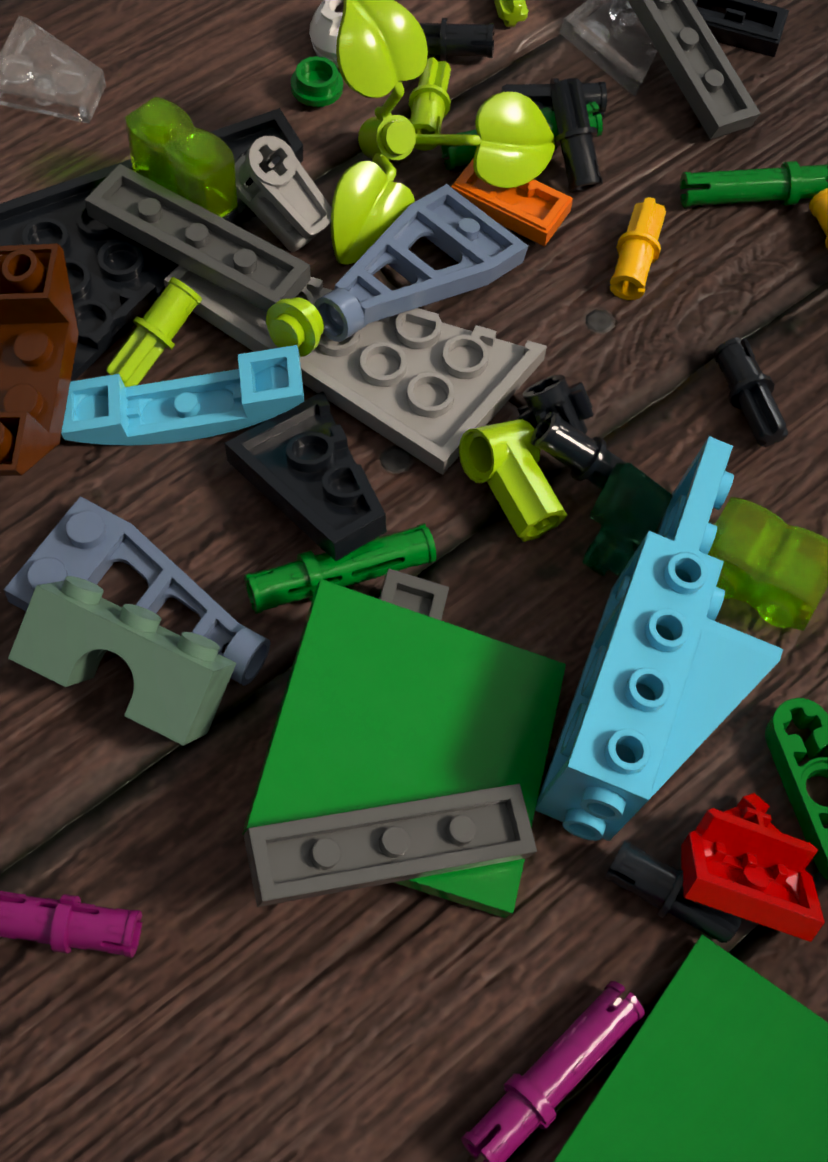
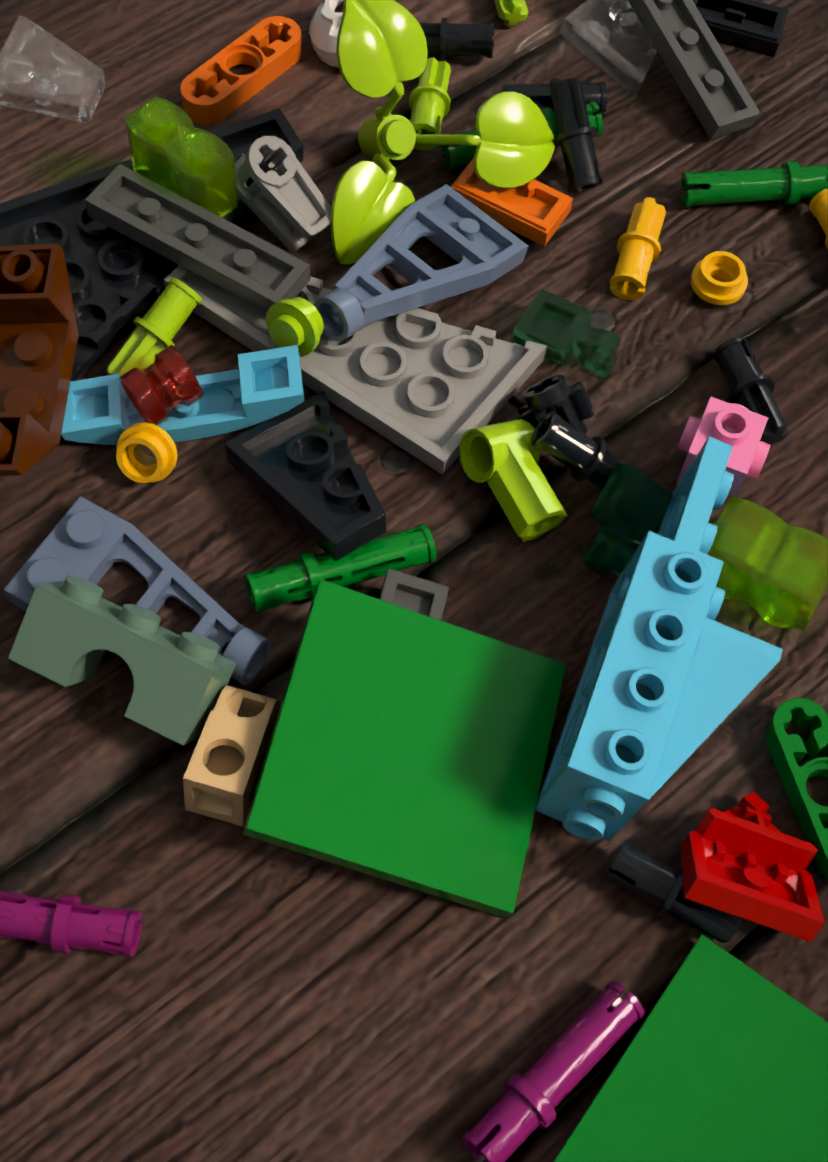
(139, 465): none -> yellow plate
(161, 386): none -> clear red wheel
(230, 755): none -> tan leg
(236, 89): none -> orange beam
(316, 82): green plate -> none
(387, 844): dark grey plate -> none
(567, 331): none -> clear green plate
(719, 278): none -> yellow plate
(734, 426): none -> bright pink brick

